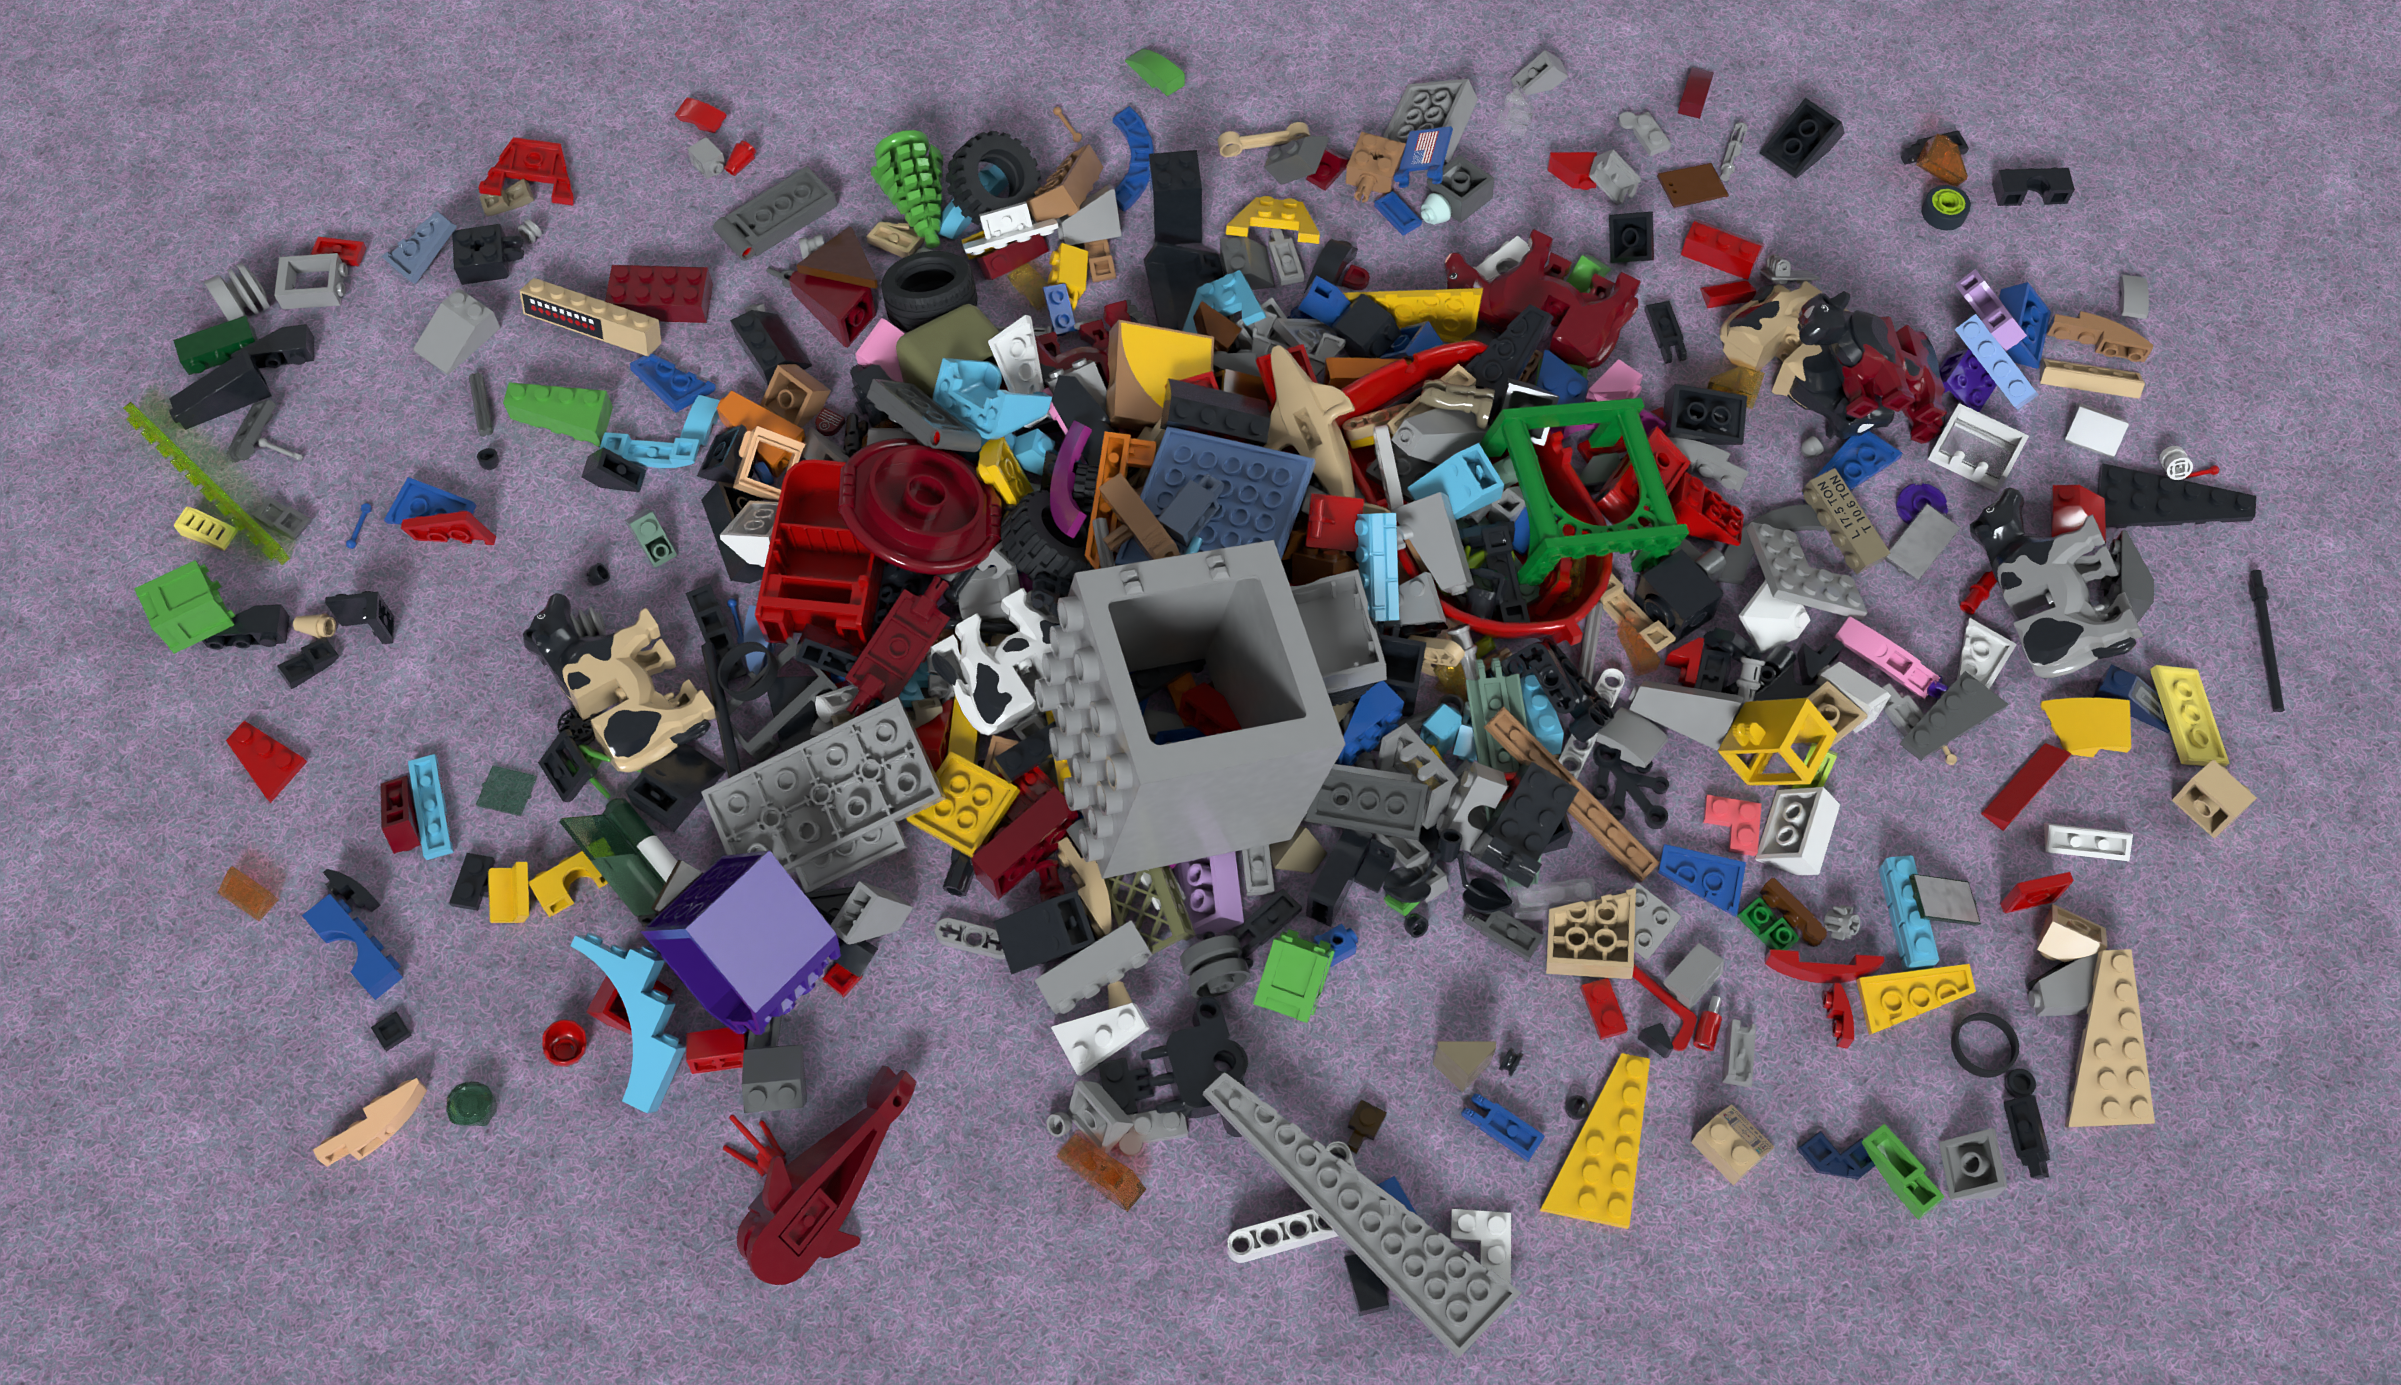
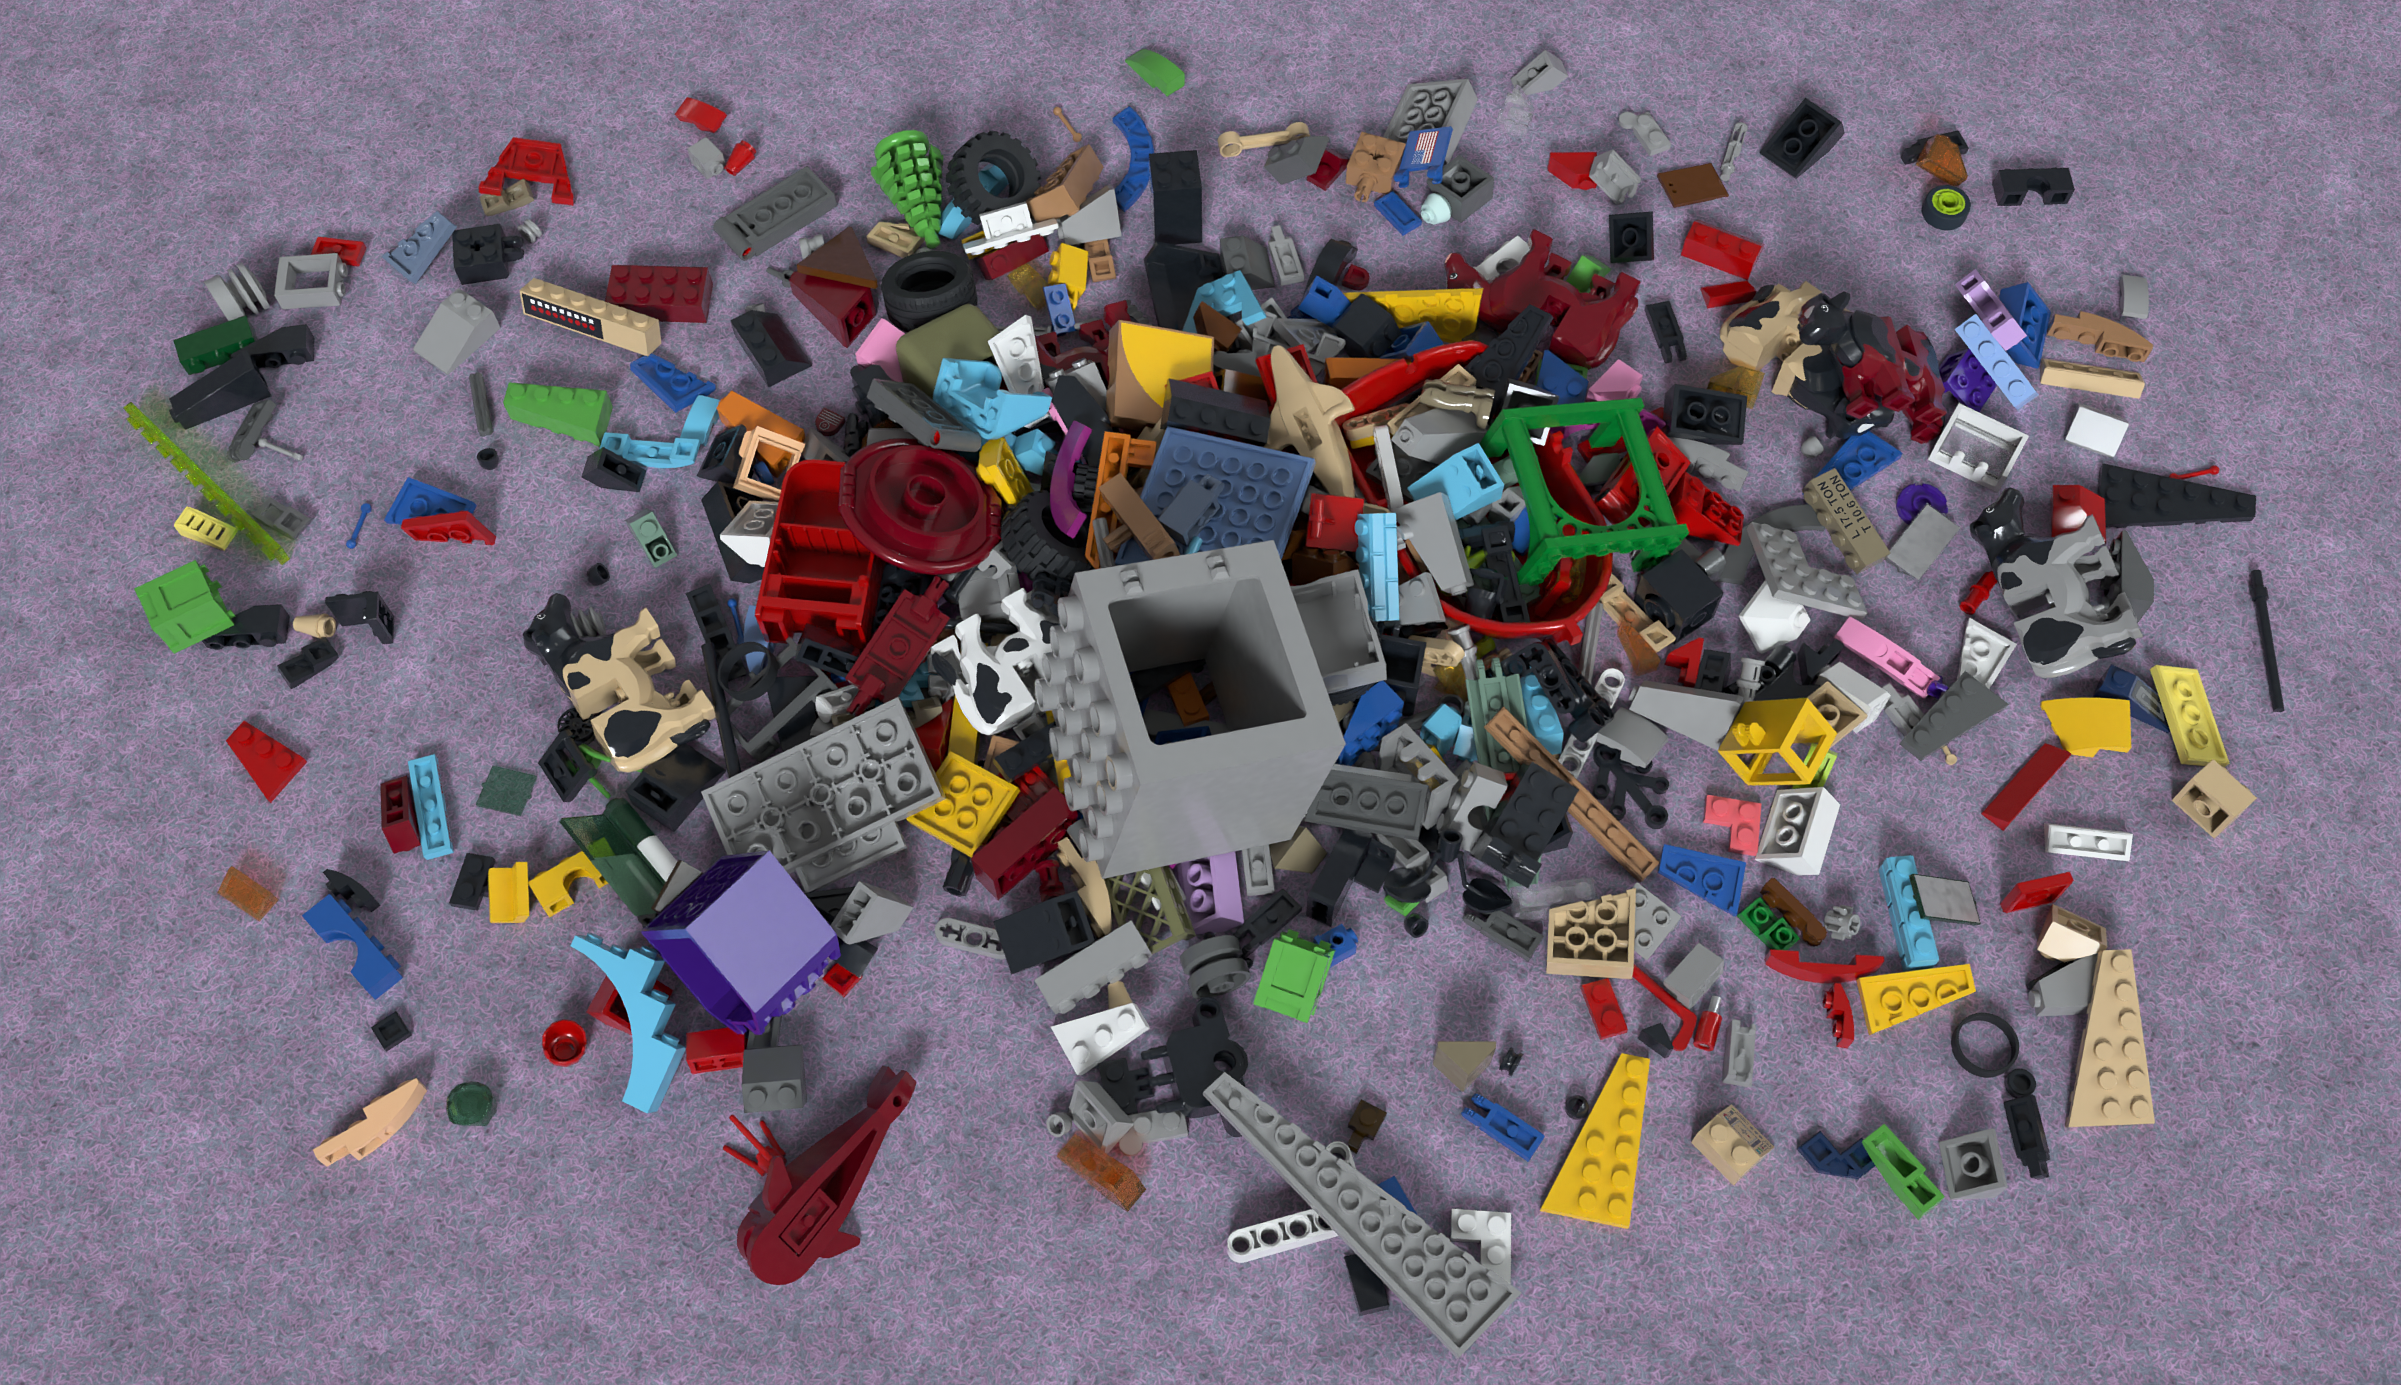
(794, 395): medium nougat slope -> none
(1207, 711): red slope -> none
(1277, 214): yellow wing -> none
(1695, 92): dark red slope -> none
(1731, 642): black hinge -> none
(1779, 271): light grey hinge -> none
(2176, 462): white wheel -> none

